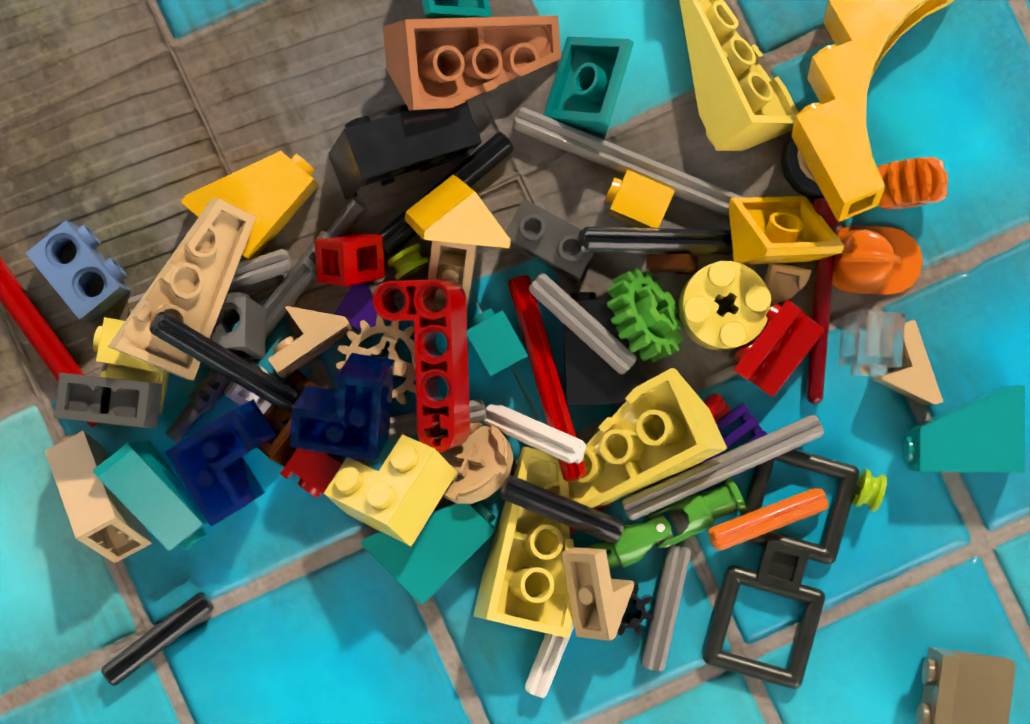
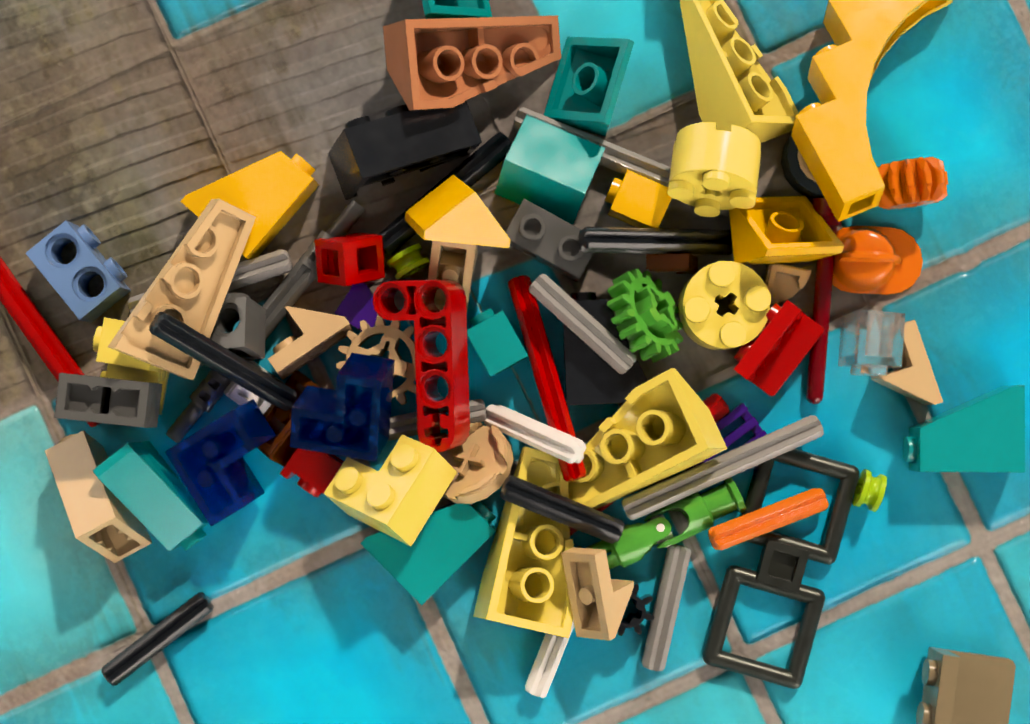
(549, 168): none -> slope
(715, 168): none -> light yellow brick

